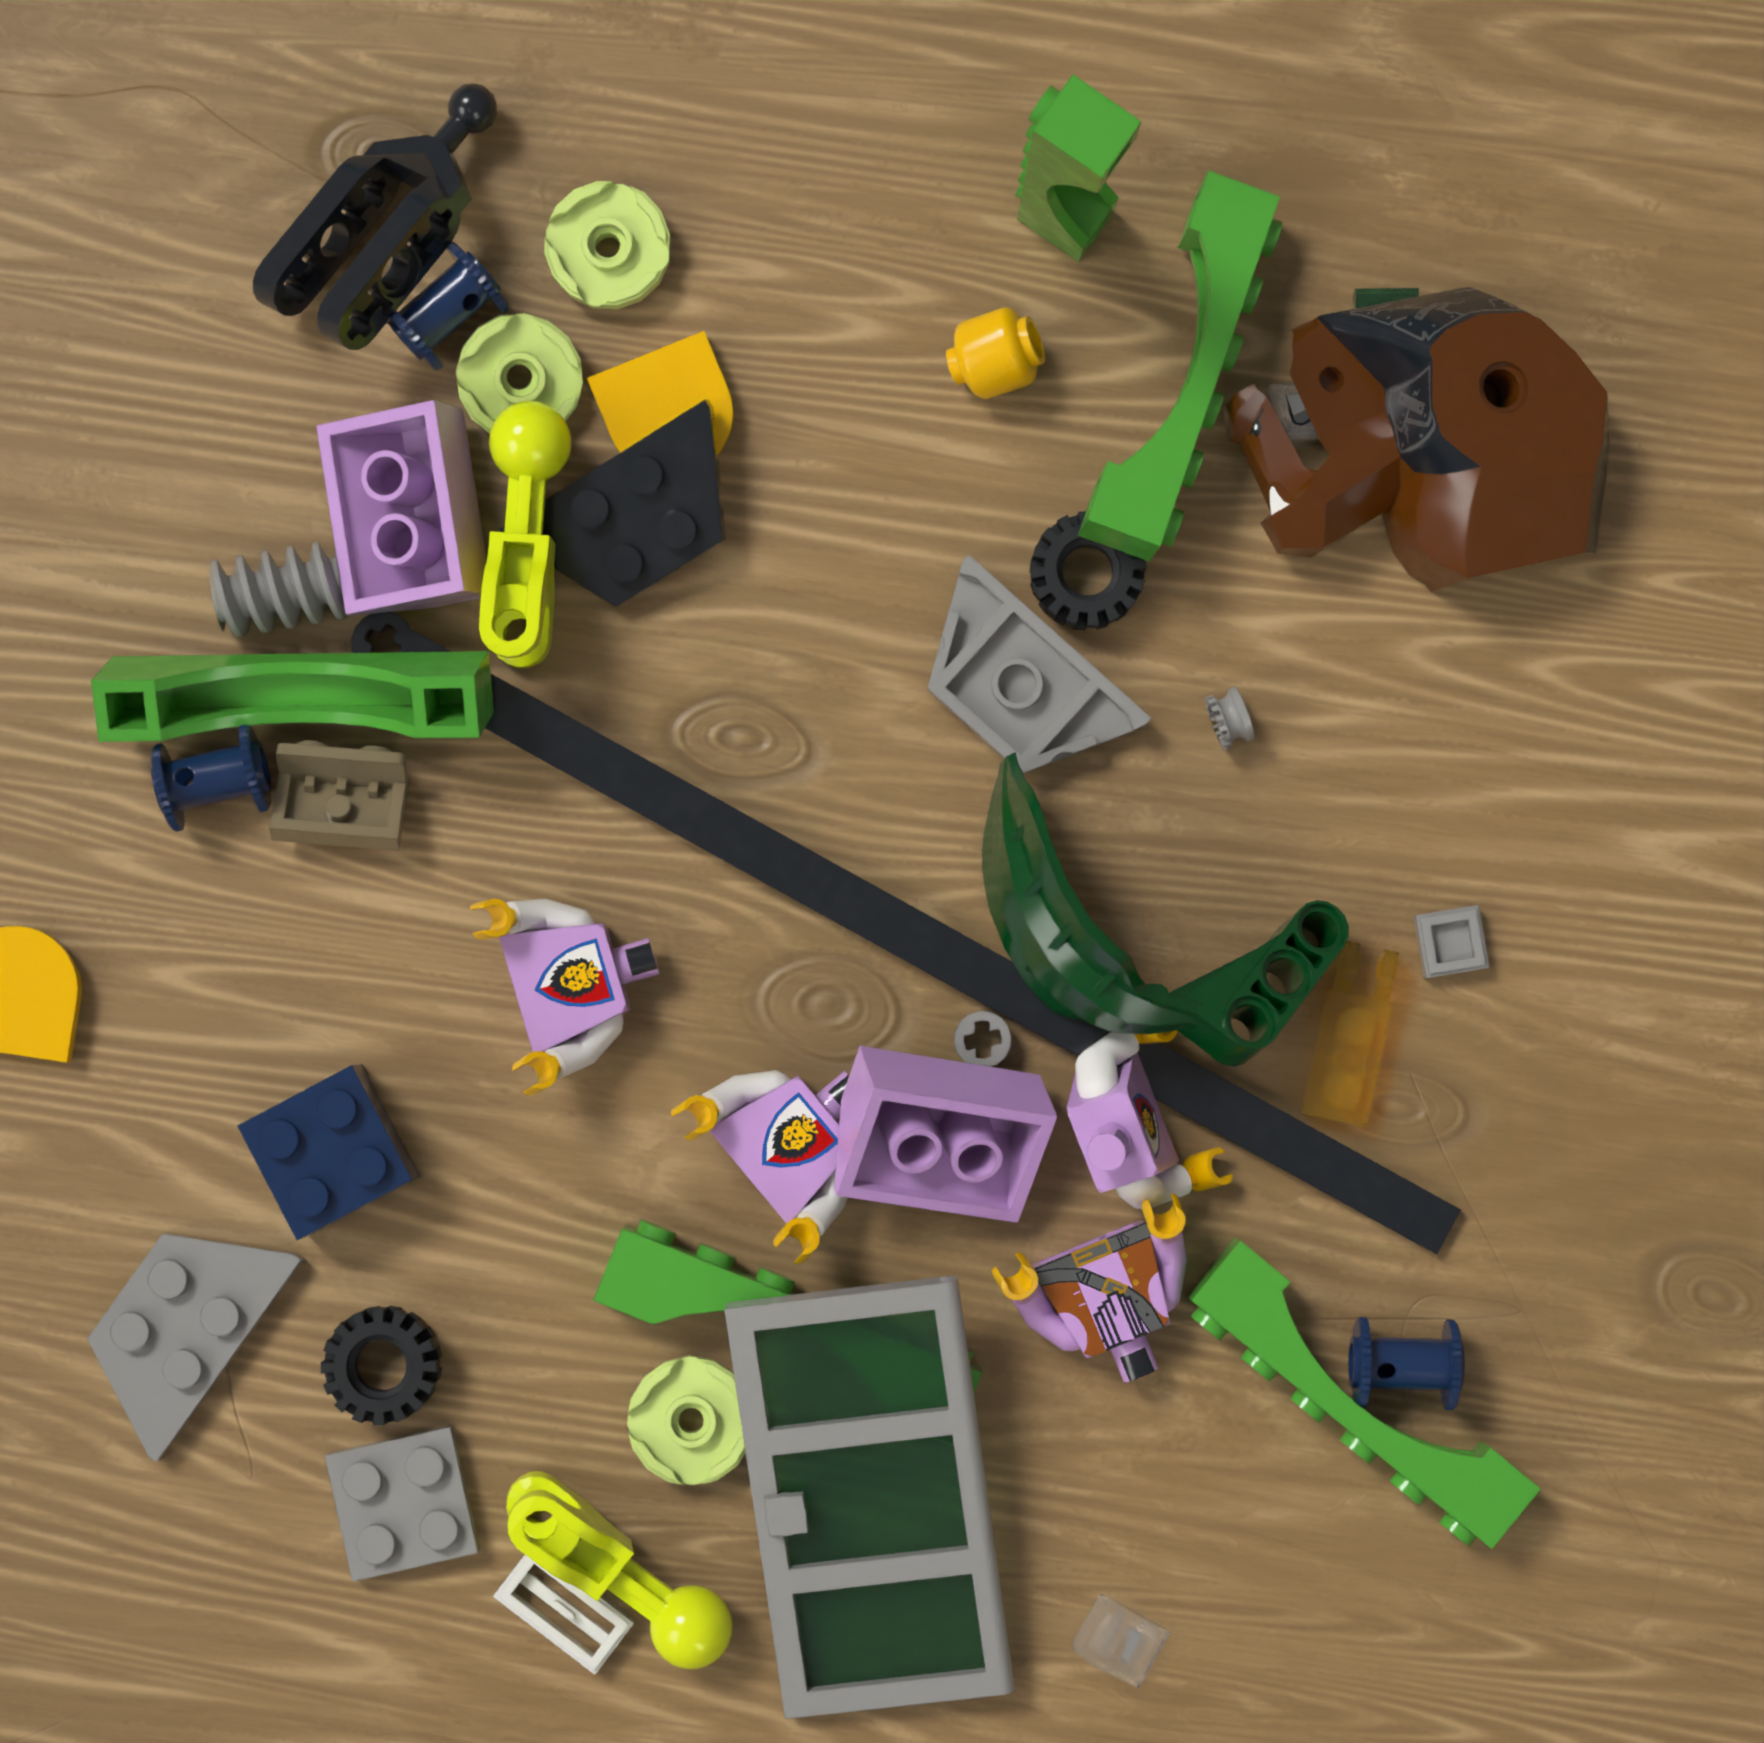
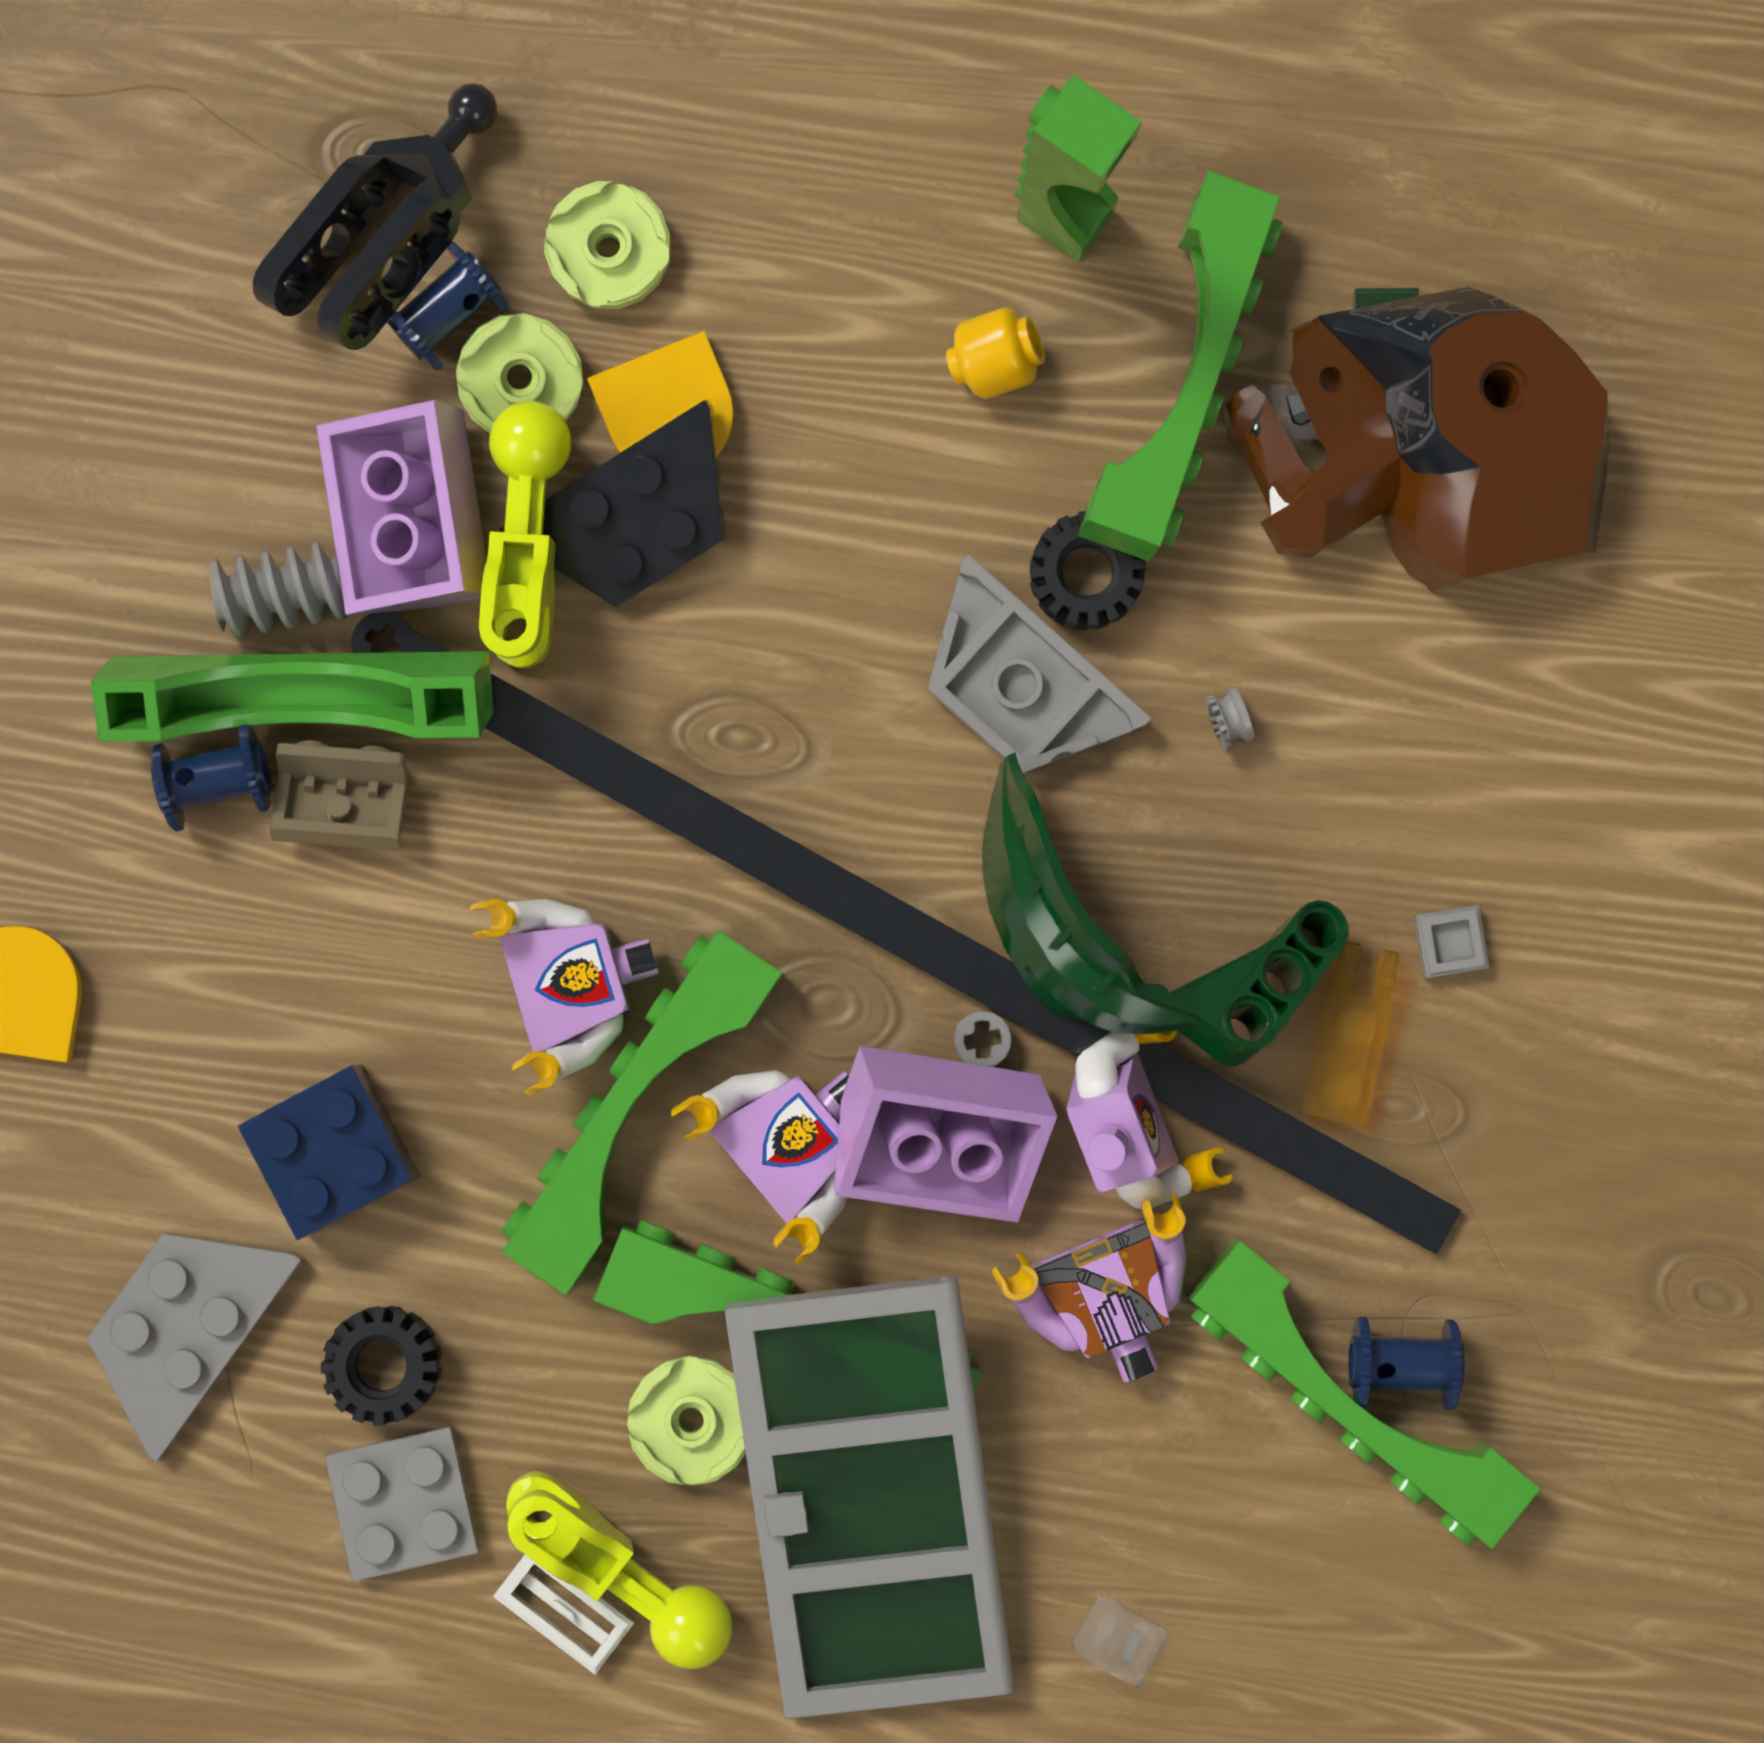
(568, 1219): none -> bright green arch

